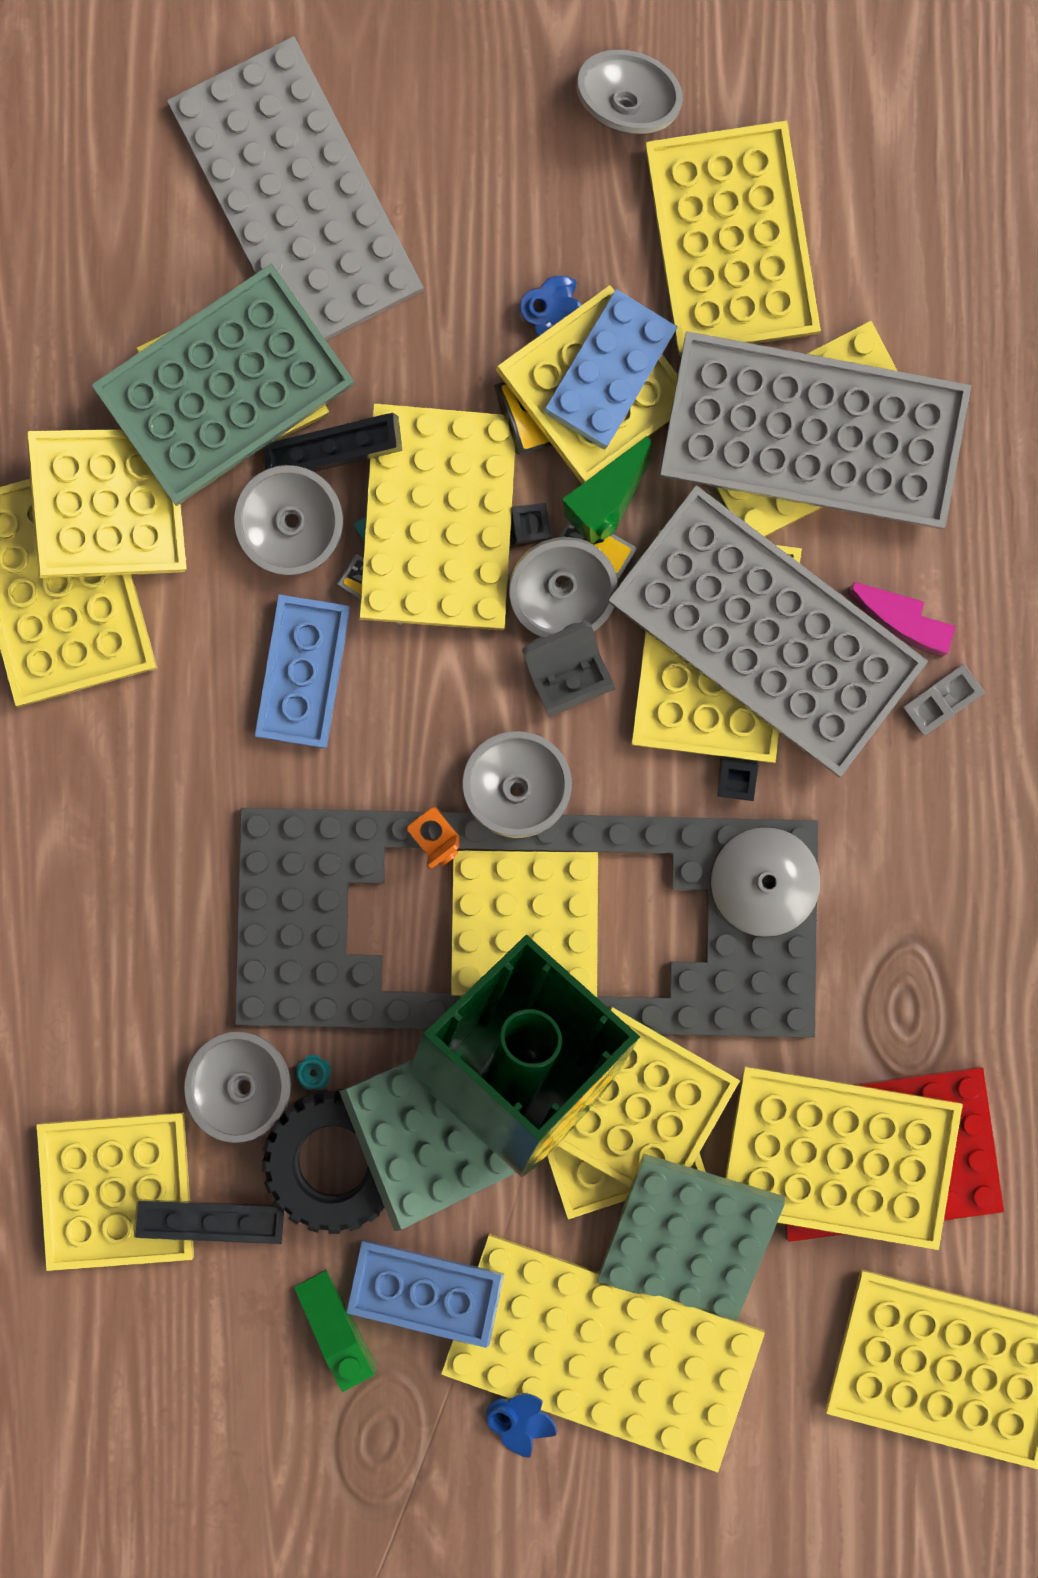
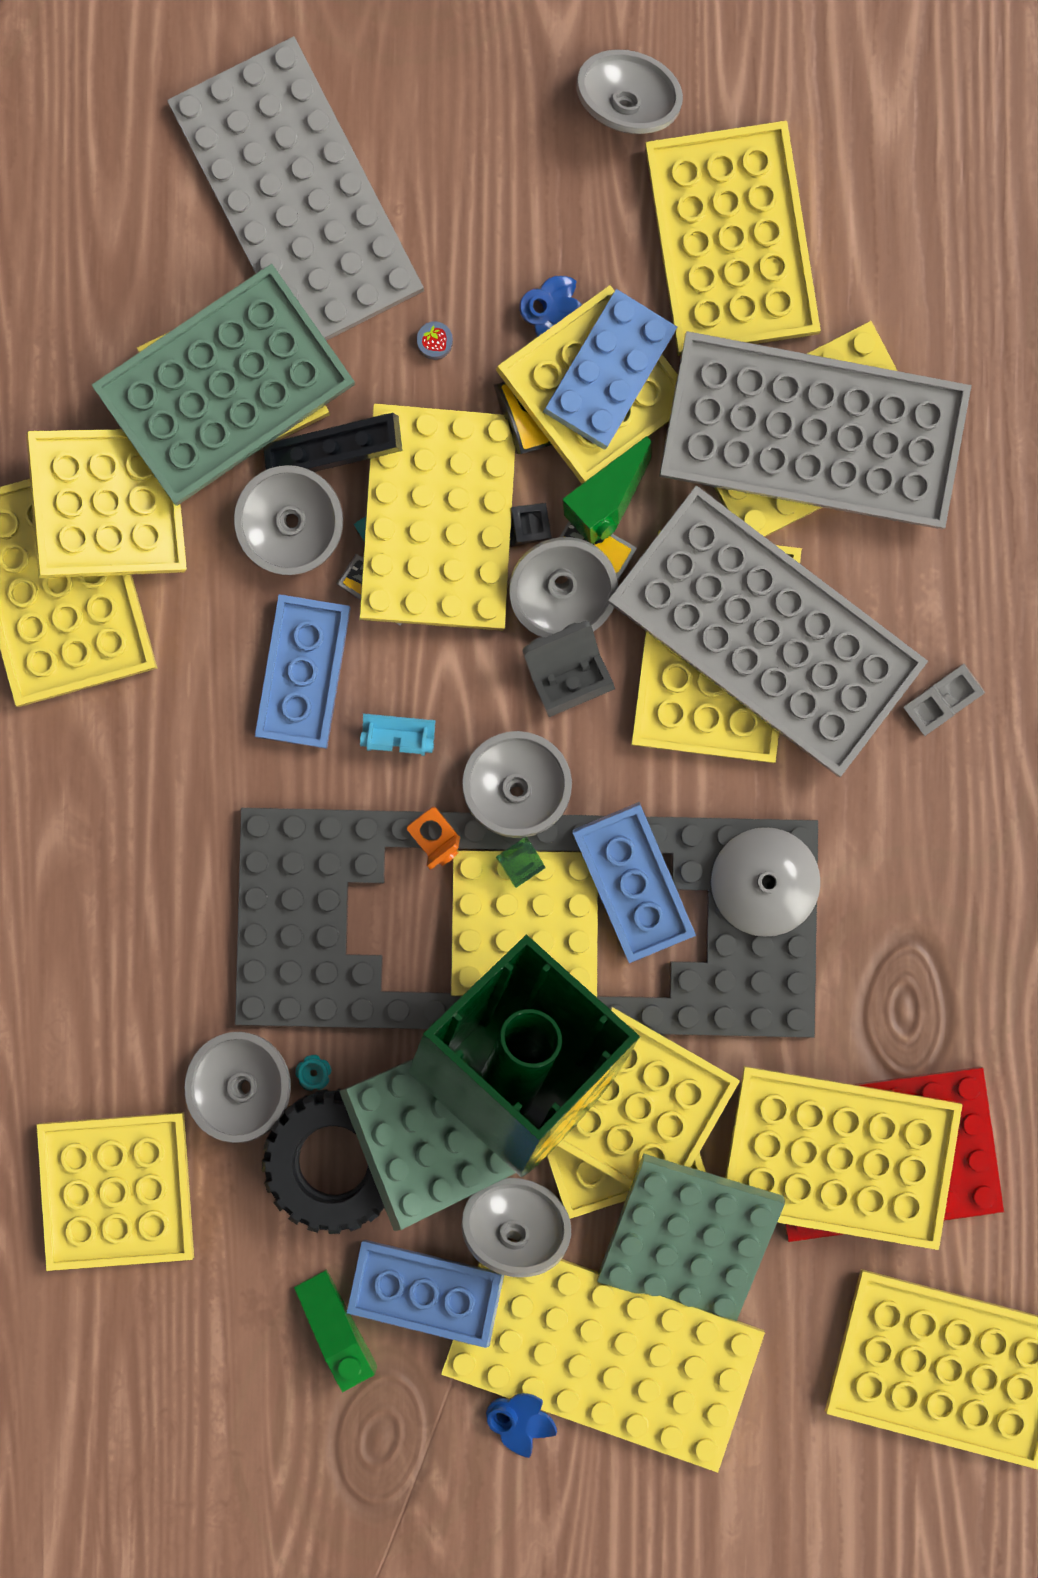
(208, 1221): black plate -> none
(409, 734): none -> medium azure hinge
(434, 340): none -> tile
(520, 862): none -> clear green tile
(520, 1212): none -> light grey dish
(634, 882): none -> medium blue plate
(737, 778): black slope -> none
(903, 618): dark pink slope -> none

